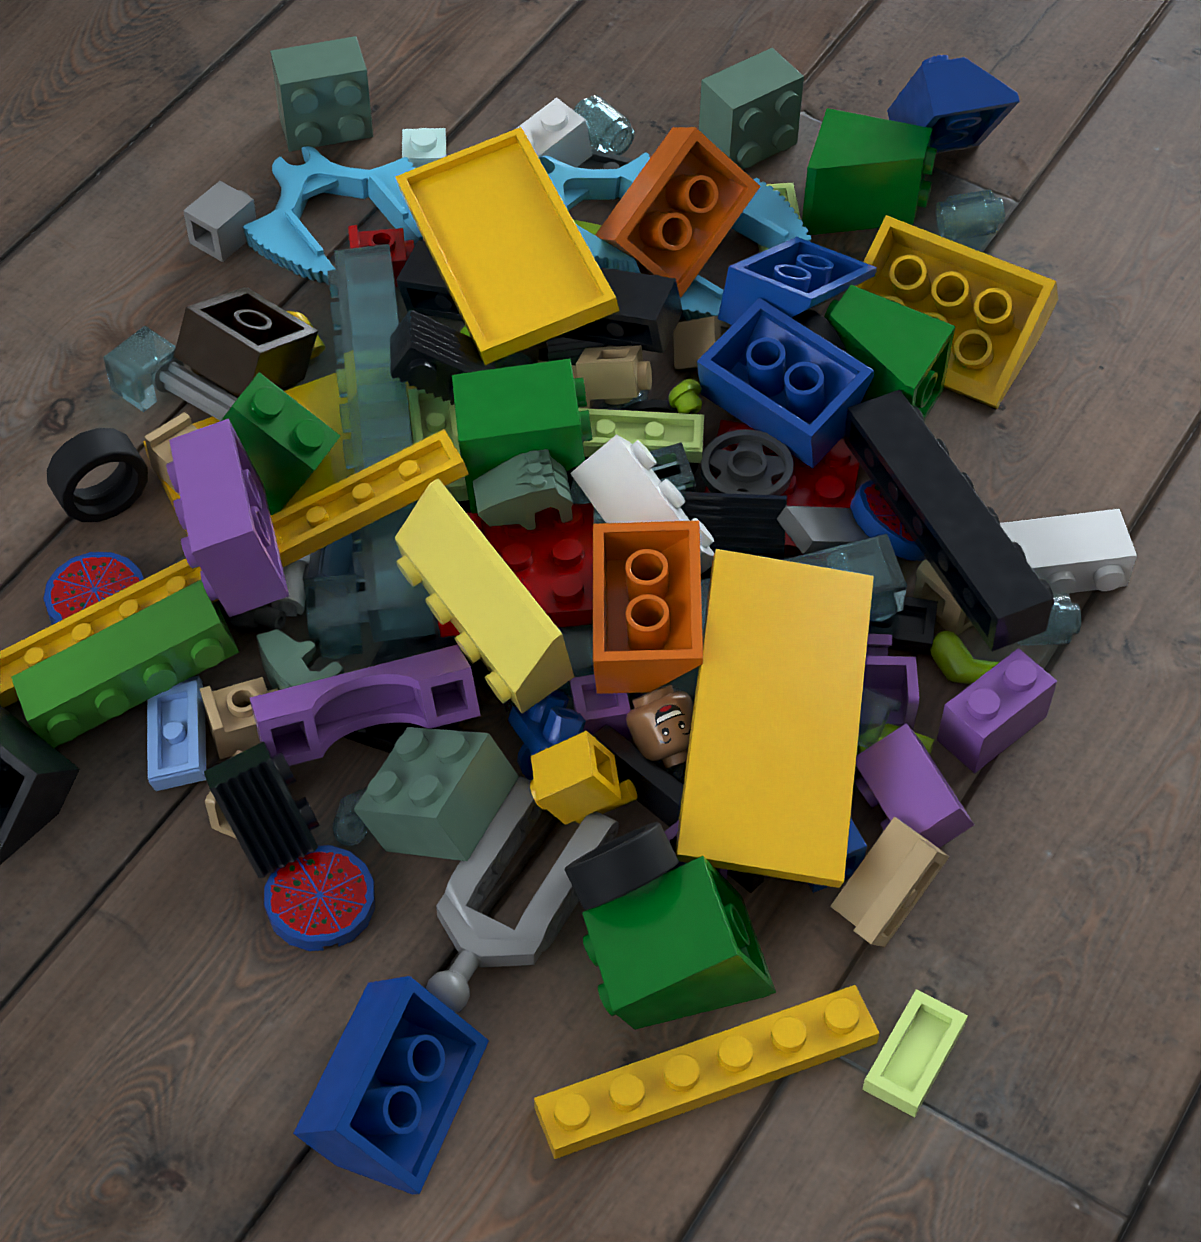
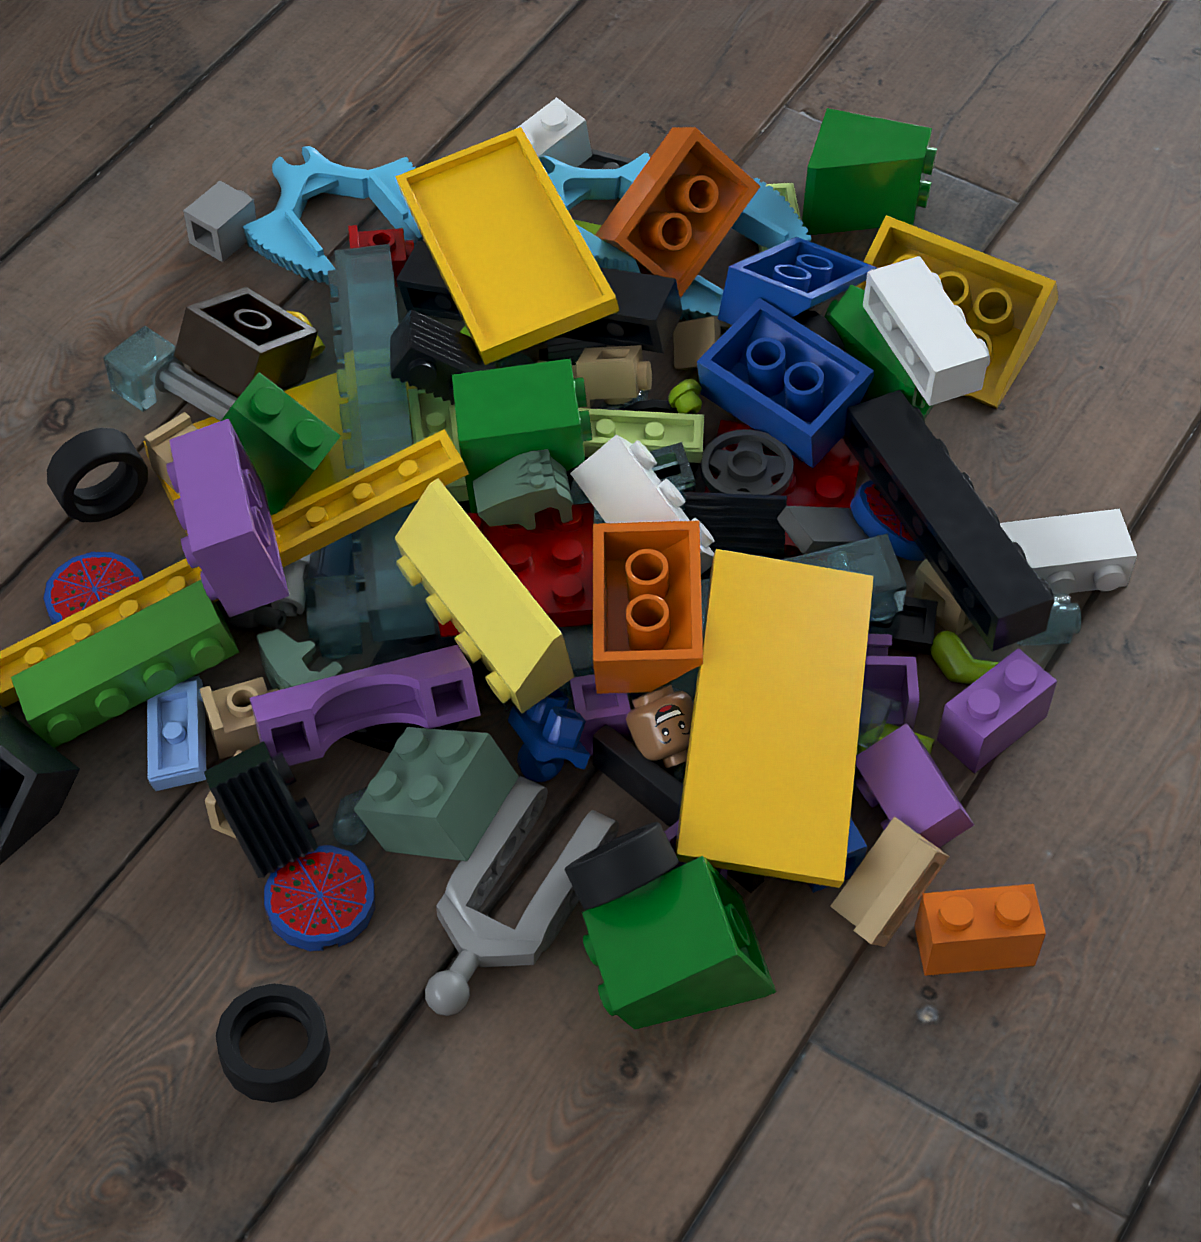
(265, 1003): none -> black tyre
(322, 93): sand green brick -> none
(392, 1085): blue slope -> none
(423, 145): light aqua plate -> none
(578, 779): yellow brick -> none
(606, 126): clear light blue brick -> none
(705, 1071): yellow plate -> none
(752, 108): sand green brick -> none
(915, 1053): yellowish green tile -> none
(925, 330): none -> white brick
(955, 101): blue slope -> none
(970, 215): clear light blue brick -> none
(979, 929): none -> orange brick

